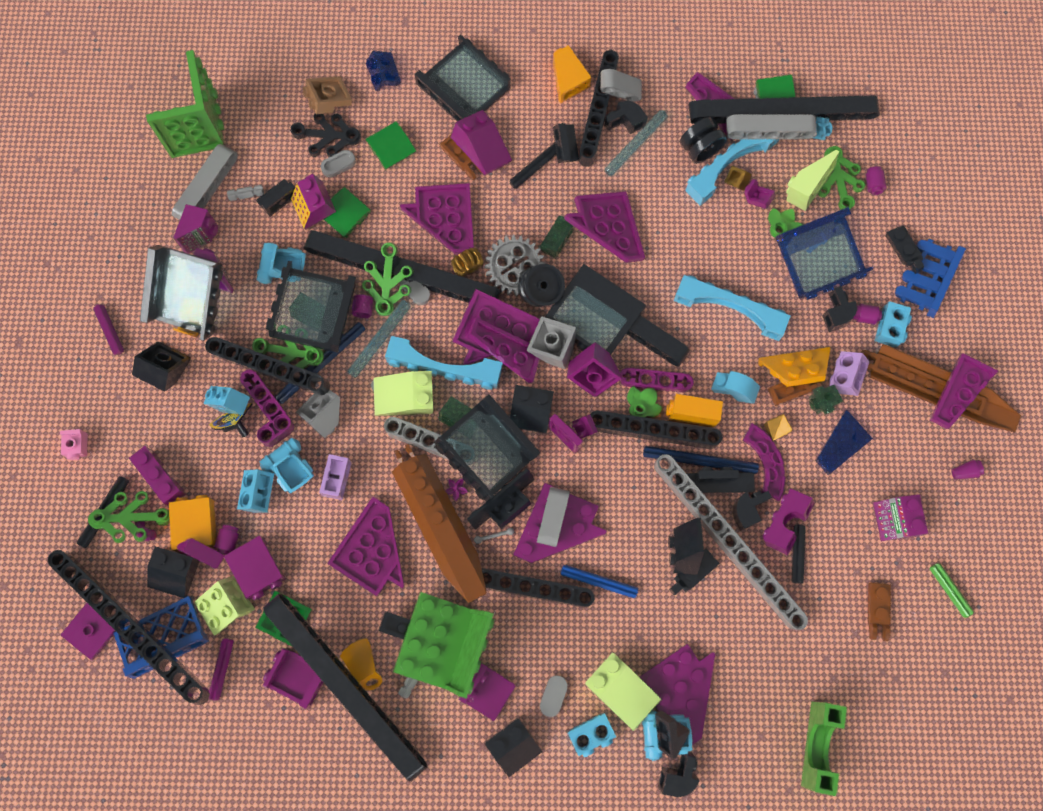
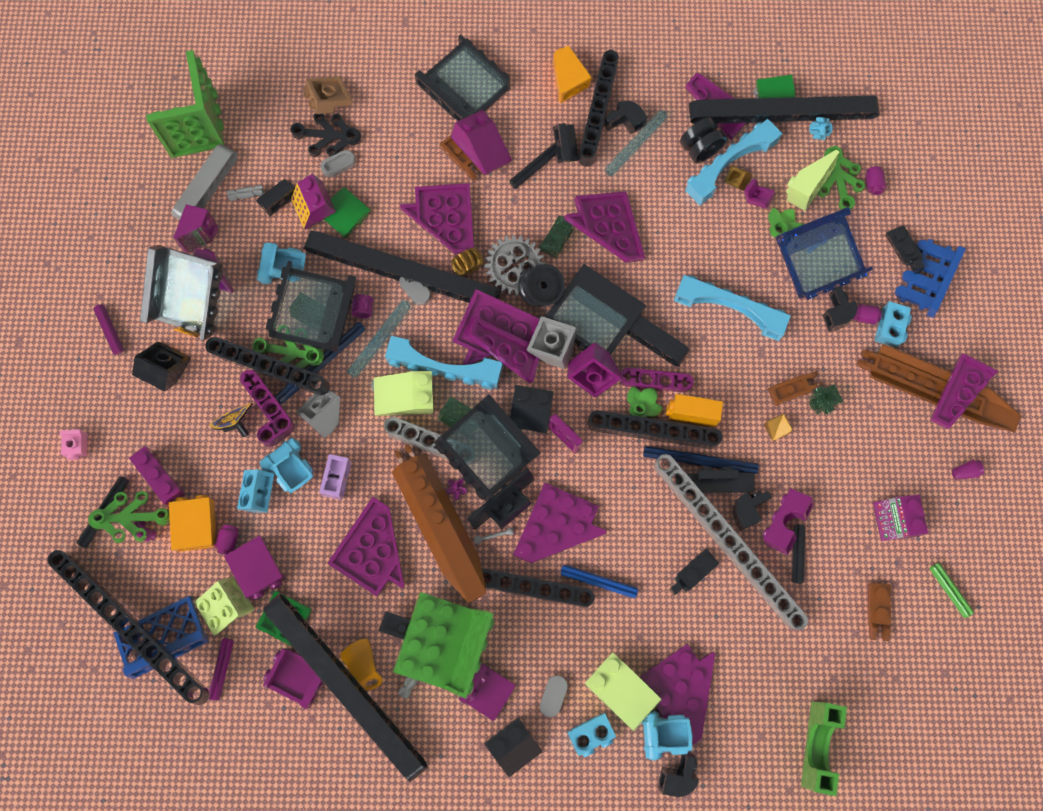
(88, 632): magenta plate -> none
(171, 572): black slope -> none
(201, 552): magenta slope -> none
(226, 400): medium azure brick -> none
(382, 69): clear blue bracket -> none
(386, 282): bright green plant -> none
(390, 145): green slope -> none
(553, 516): light grey beam -> none
(584, 426): magenta tile -> none
(621, 85): light grey beam -> none
(670, 734): black slope -> none
(686, 547): black slope -> none
(736, 384): medium azure brick -> none
(771, 127): light grey beam -> none
(771, 459): magenta tile -> none
(798, 367): light orange wing -> none
(844, 442): clear blue wing -> none
(853, 374): lavender brick -> none

